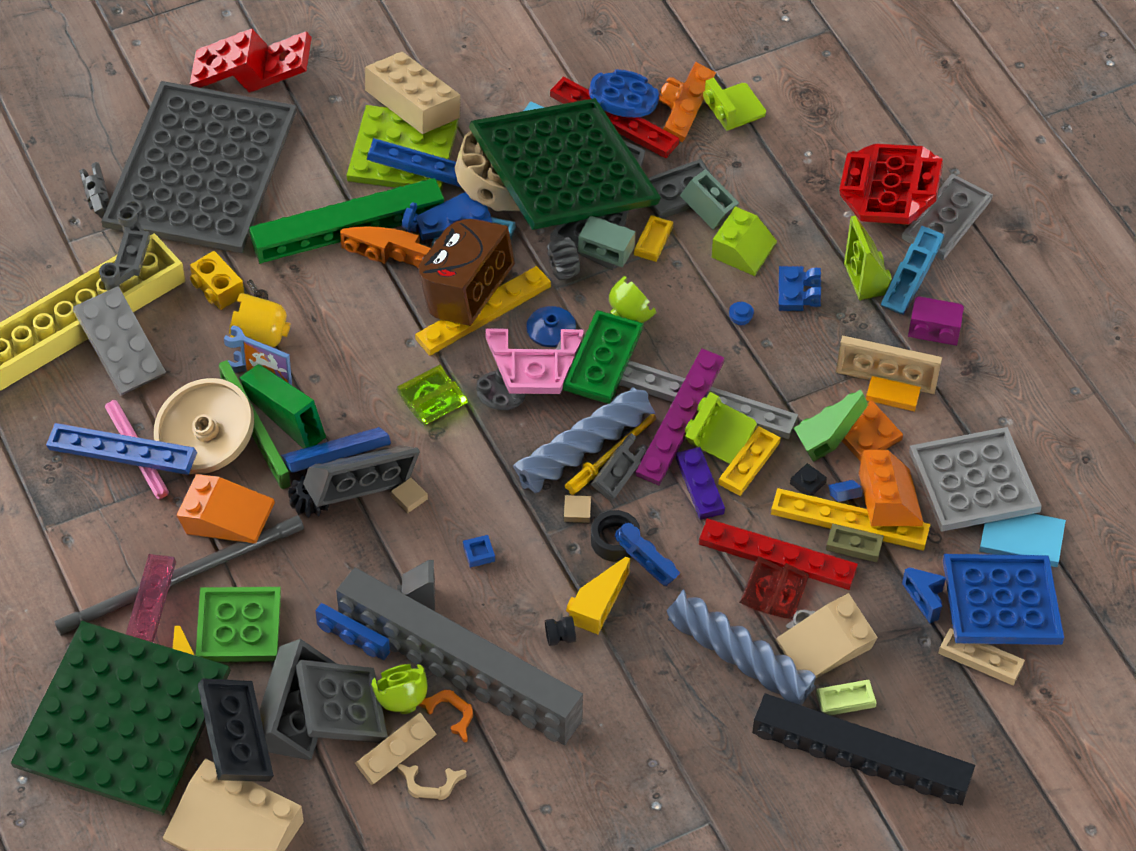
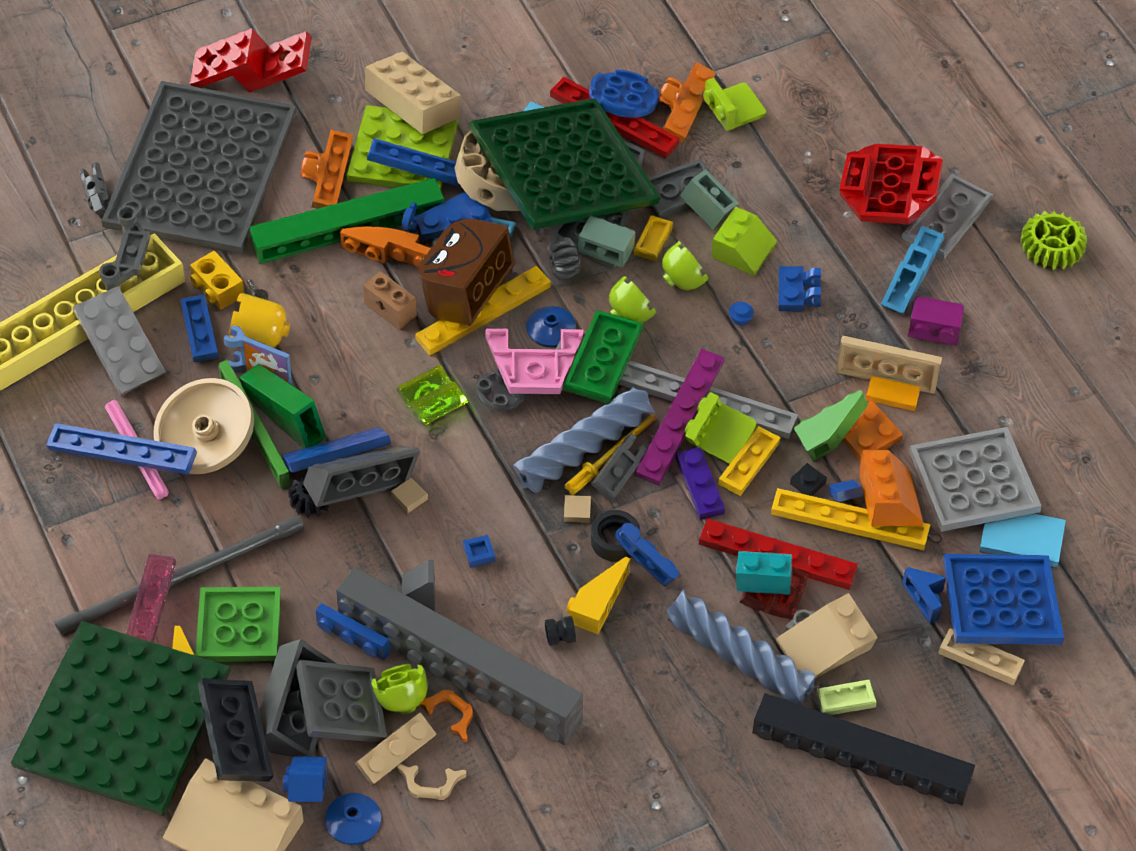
(199, 328): none -> blue plate
(224, 510): orange slope -> none
(306, 779): none -> blue brick
(328, 168): none -> orange plate
(357, 828): none -> blue dish
(390, 300): none -> medium nougat brick
(682, 269): none -> lime cylinder
(764, 572): none -> teal brick
(854, 543): olive plate -> none
(865, 263): lime slope -> none
(1053, 246): none -> lime gear

